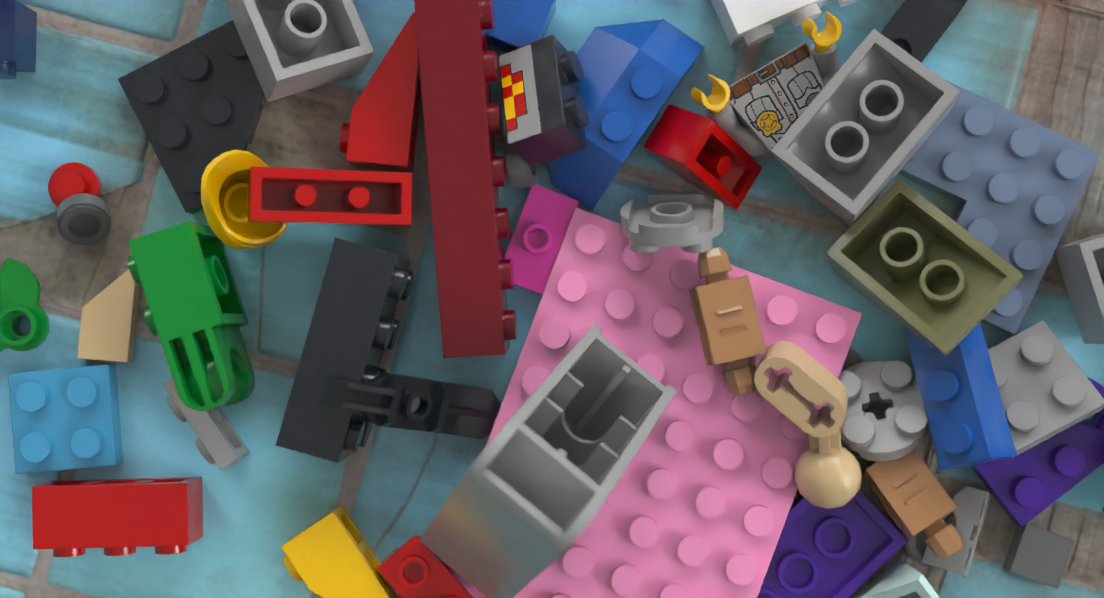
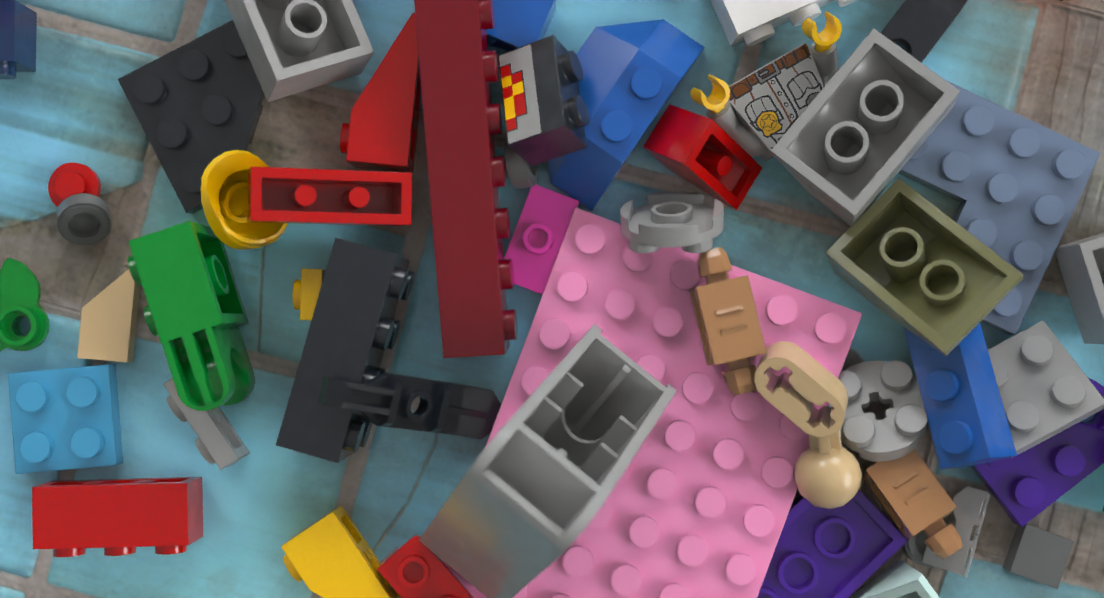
(307, 291): none -> yellow plate

